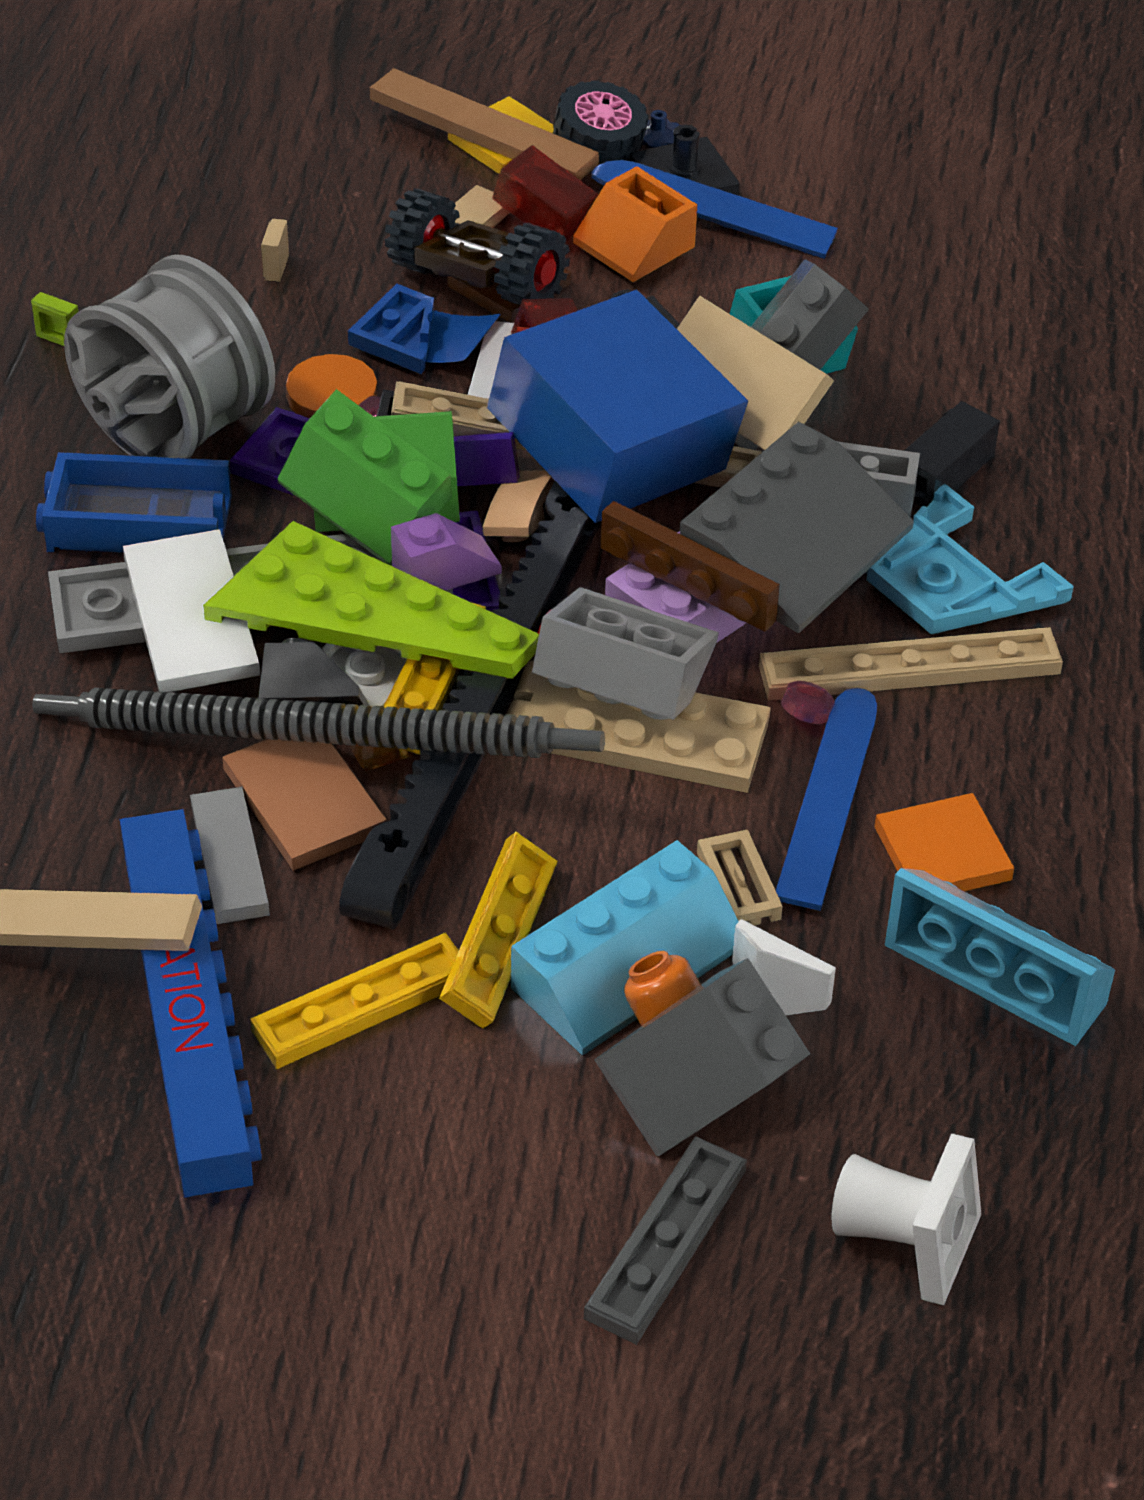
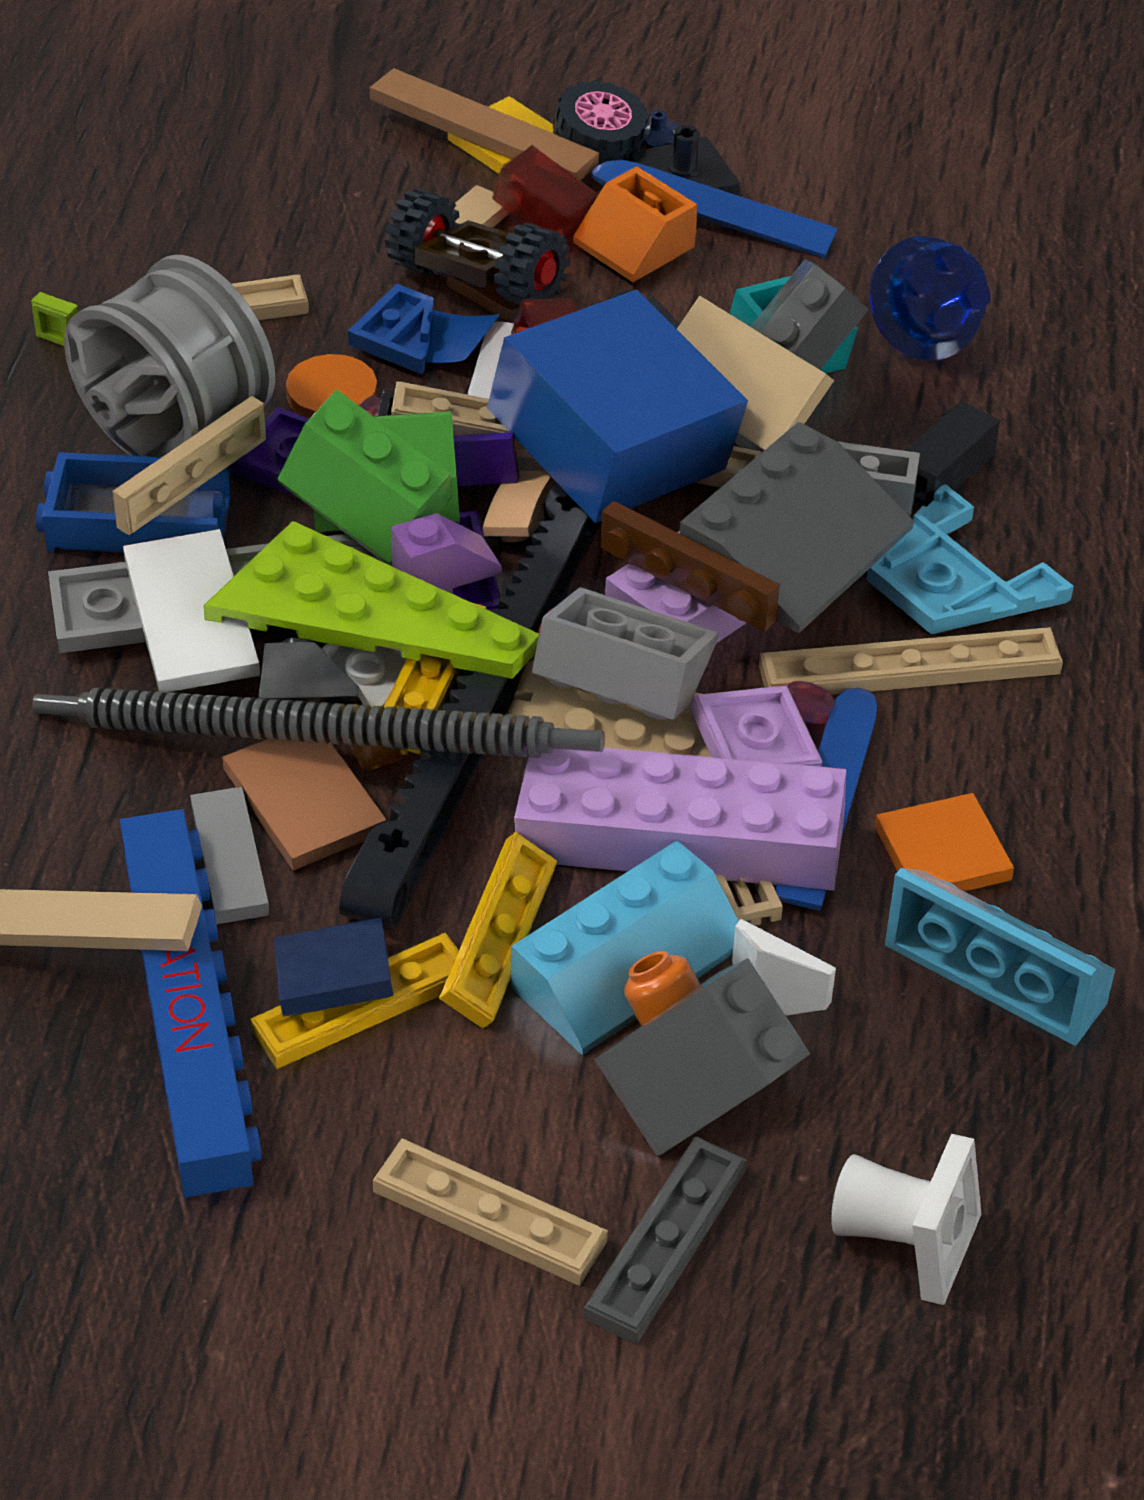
(189, 465): none -> tan tile
(275, 250): tan tile -> none
(275, 297): none -> tan tile
(332, 967): none -> dark blue tile
(490, 1211): none -> tan tile
(730, 813): none -> lavender brick
(754, 726): none -> lavender tile
(928, 297): none -> clear blue piece

